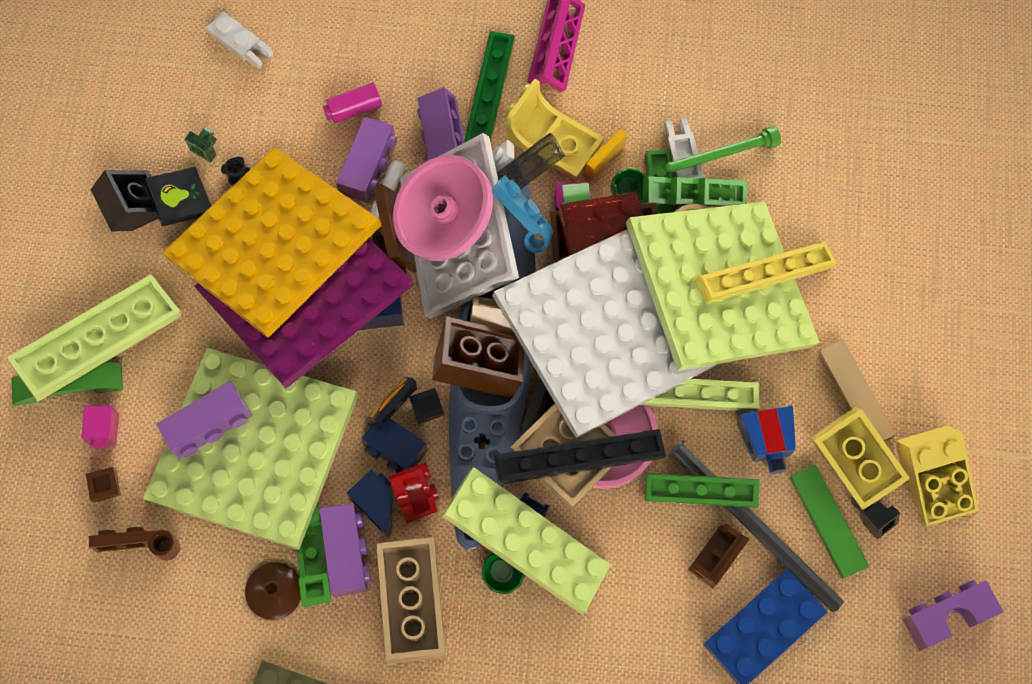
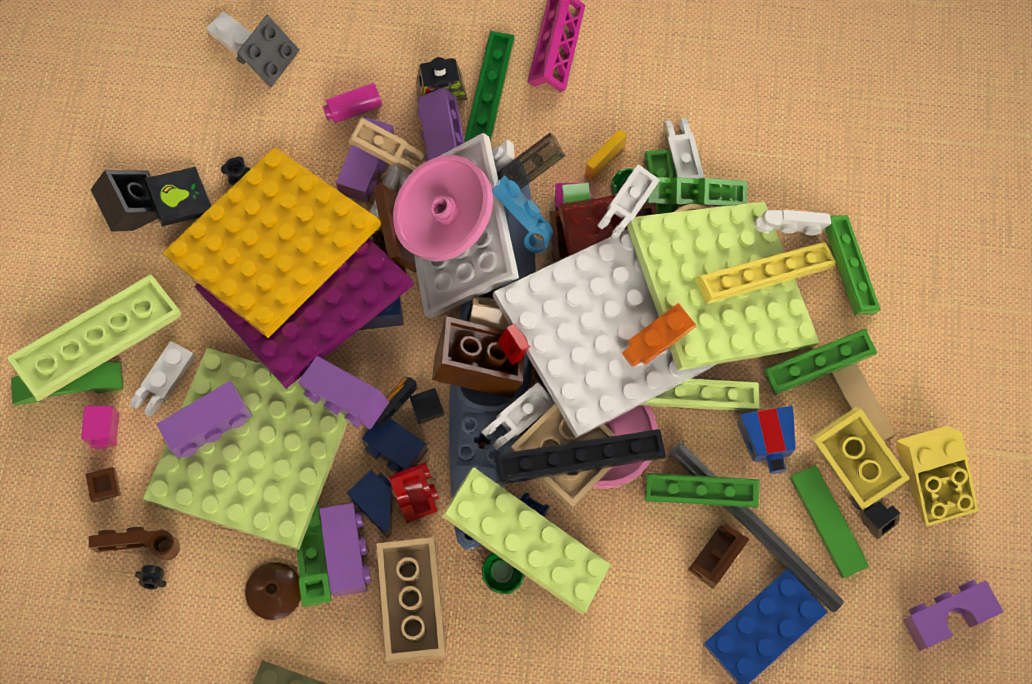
(151, 577): none -> black plate
(163, 377): none -> white hinge
(202, 144): clear green tile -> none
(267, 51): none -> dark grey hinge
(342, 393): none -> medium lavender brick
(384, 145): none -> tan hinge
(441, 74): none -> black torso
(513, 344): none -> red plate
(521, 414): none -> white hinge
(535, 118): light yellow bracket -> none
(630, 199): none -> white hinge
(658, 336): none -> orange hinge
(769, 138): bright green piece -> none
(792, 221): none -> white hinge
(820, 361): none -> bright green tile
(852, 266): none -> bright green tile

